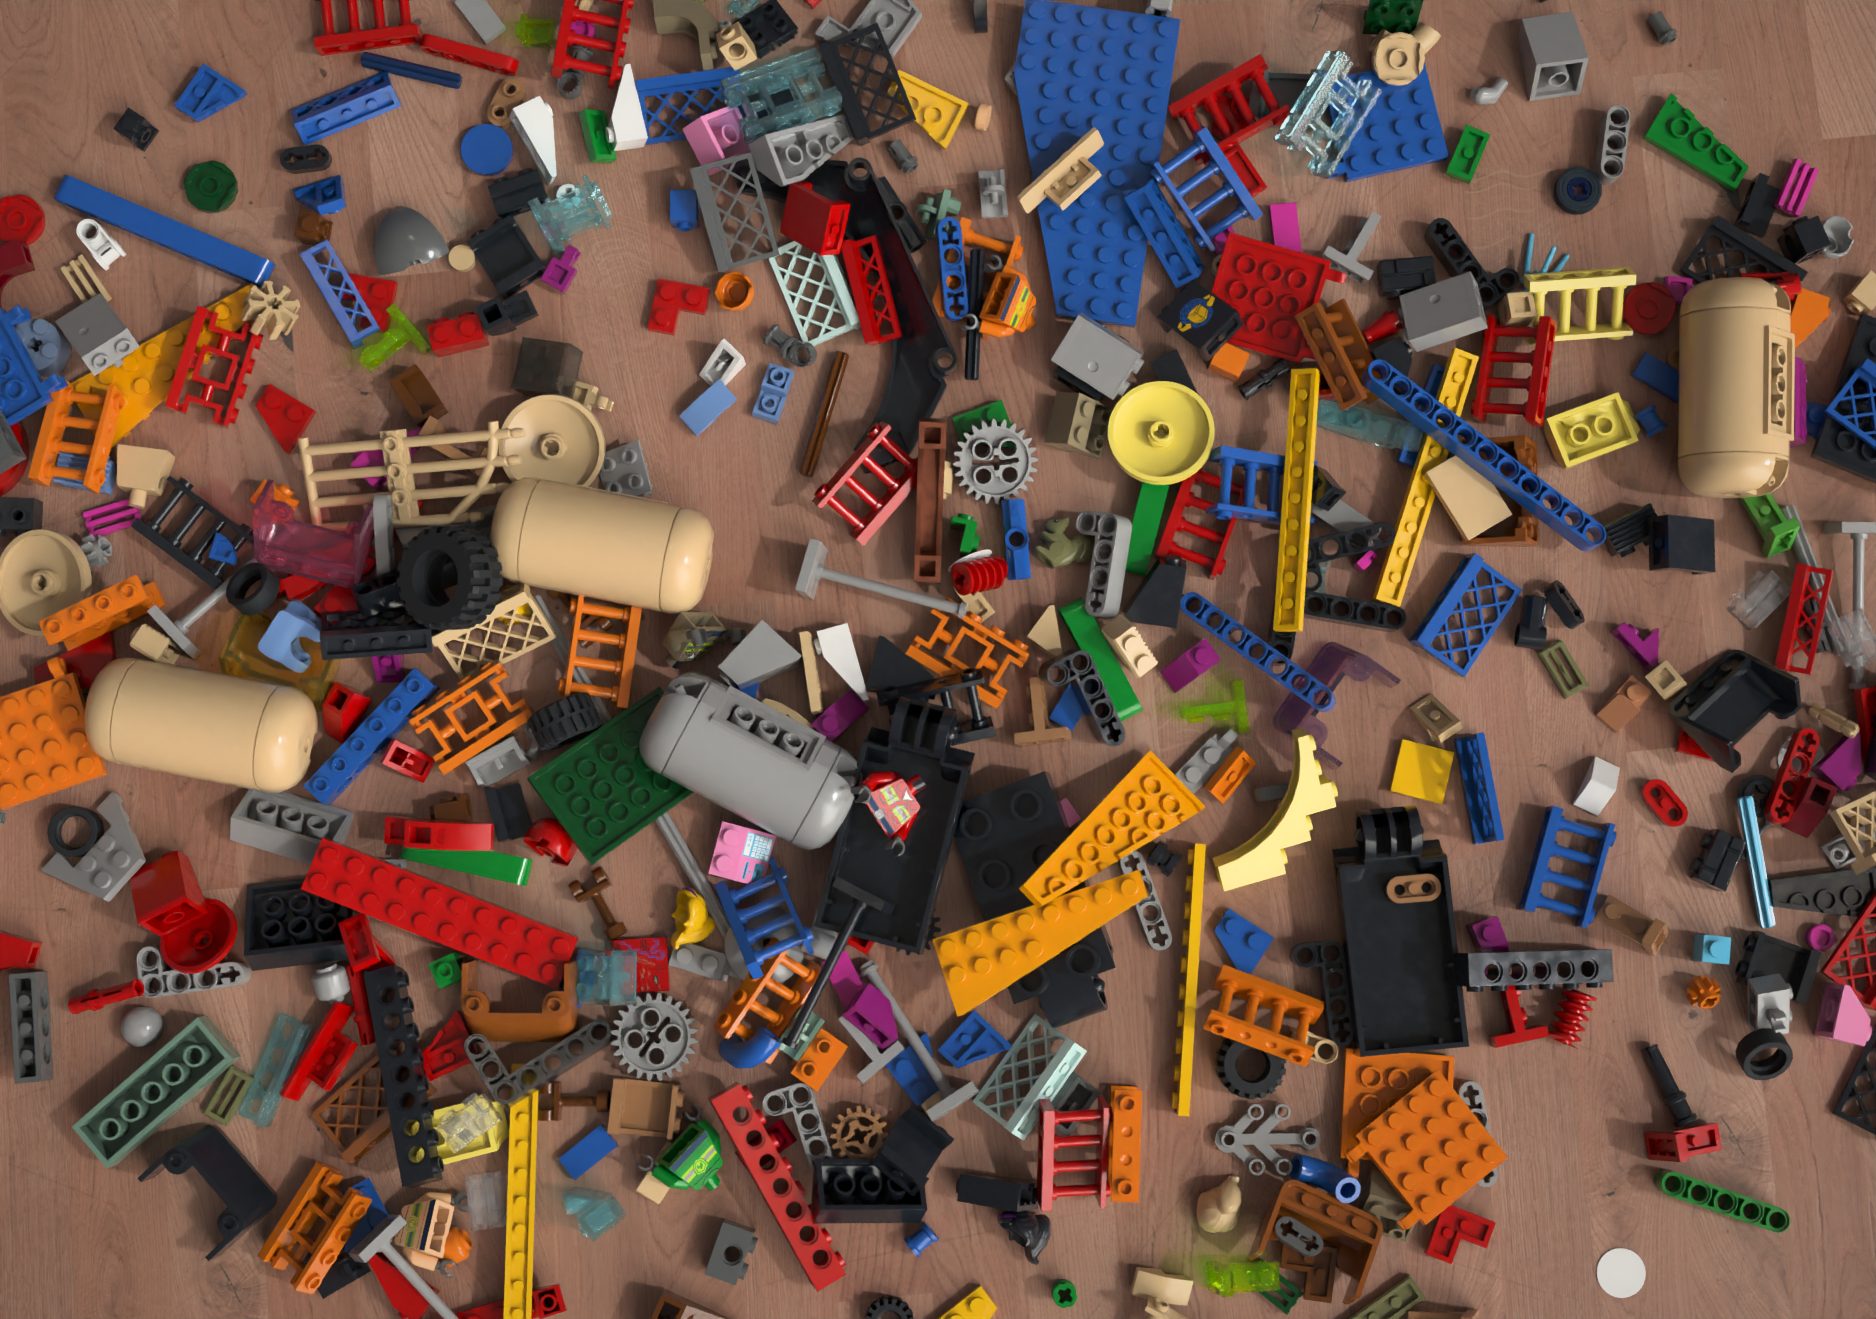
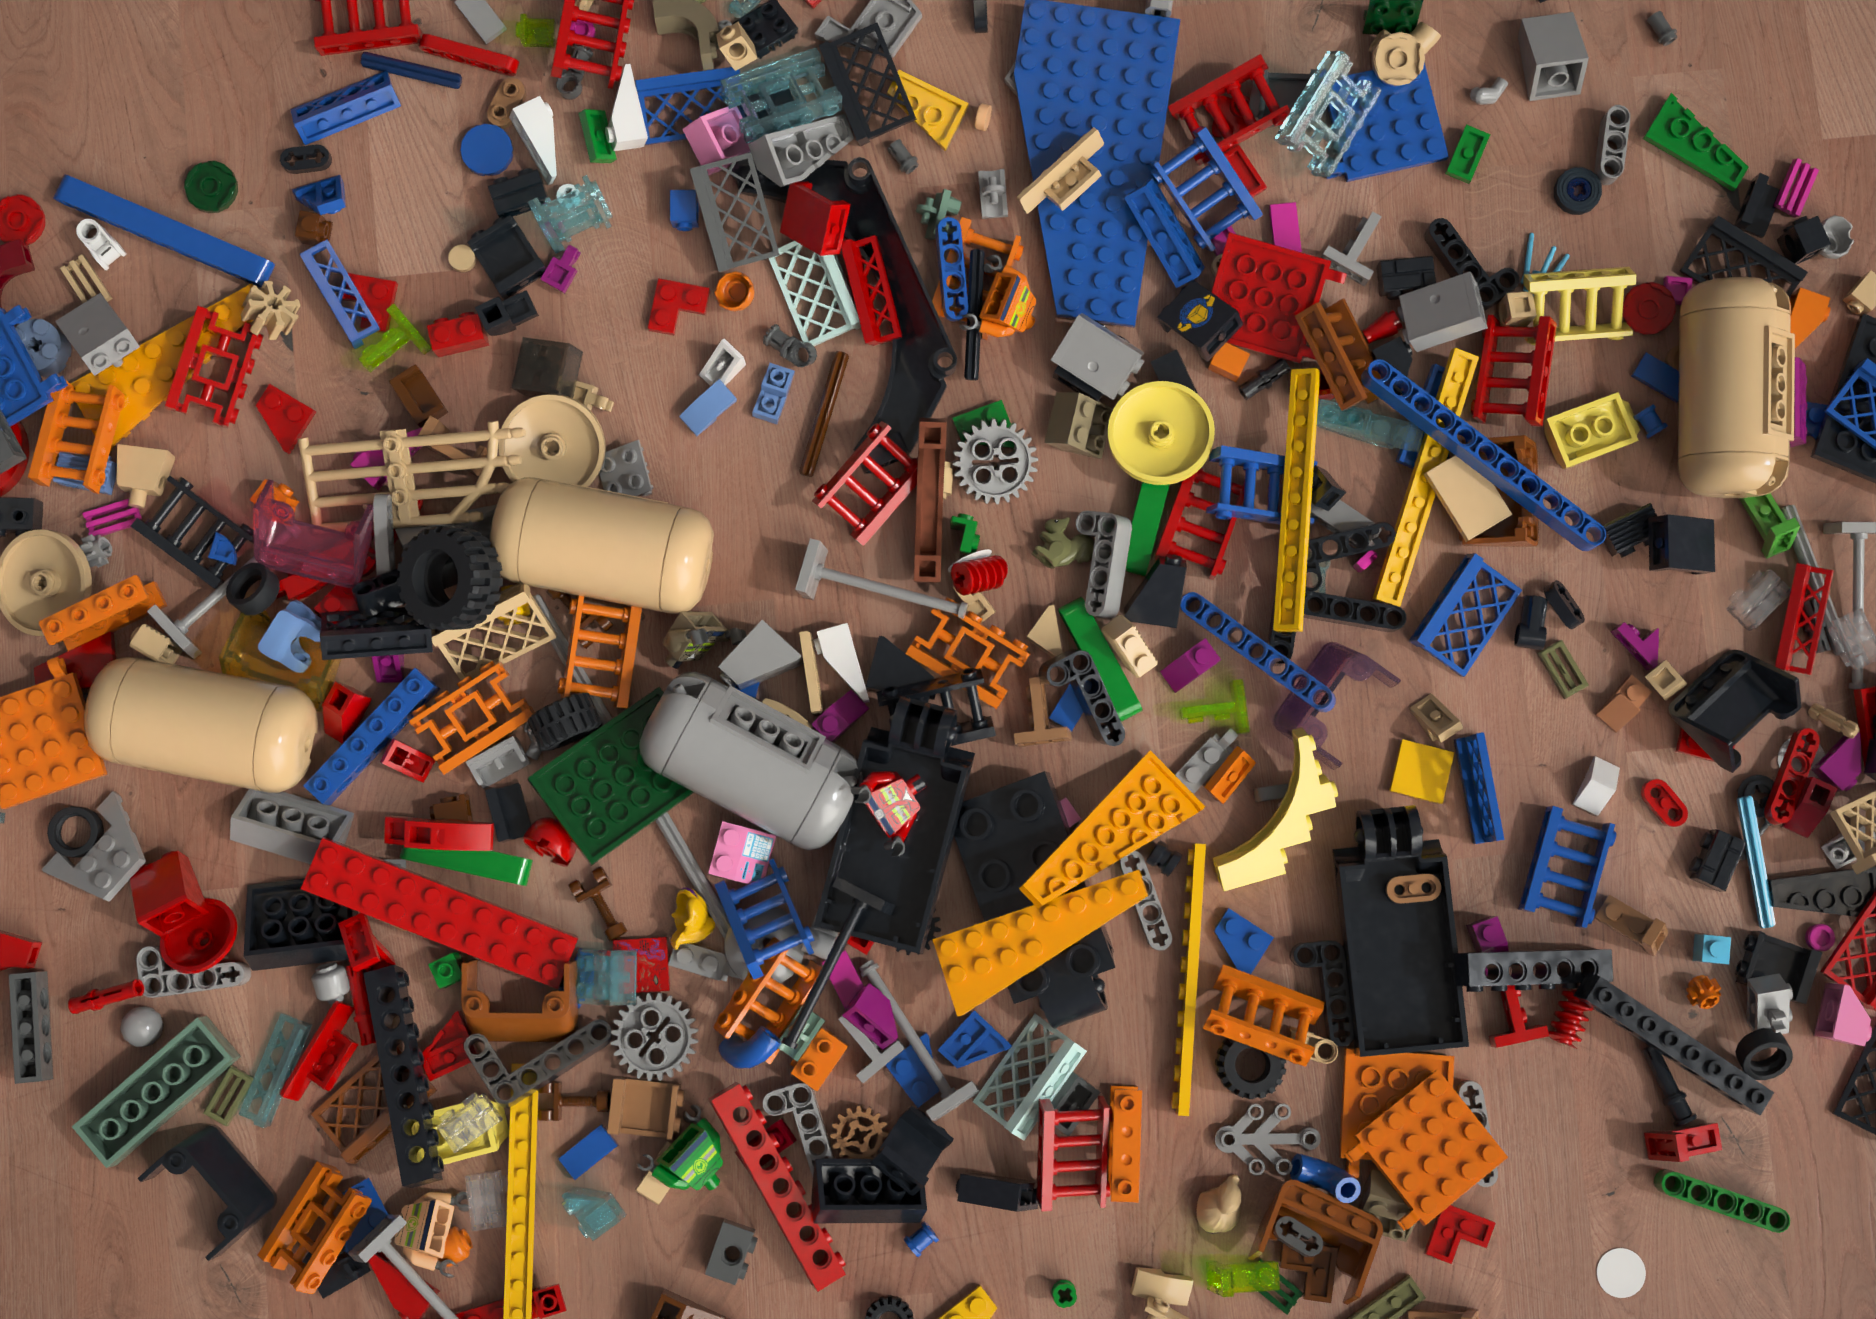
(136, 129): black brick -> none
(208, 94): blue wing -> none
(406, 240): dark grey brick -> none
(908, 228): black piece -> none
(933, 1100): tan tile -> none
(1015, 522): blue piece -> none
(1028, 1231): black hair -> none
(1673, 1043): none -> black brick
(1787, 281): red plant -> none

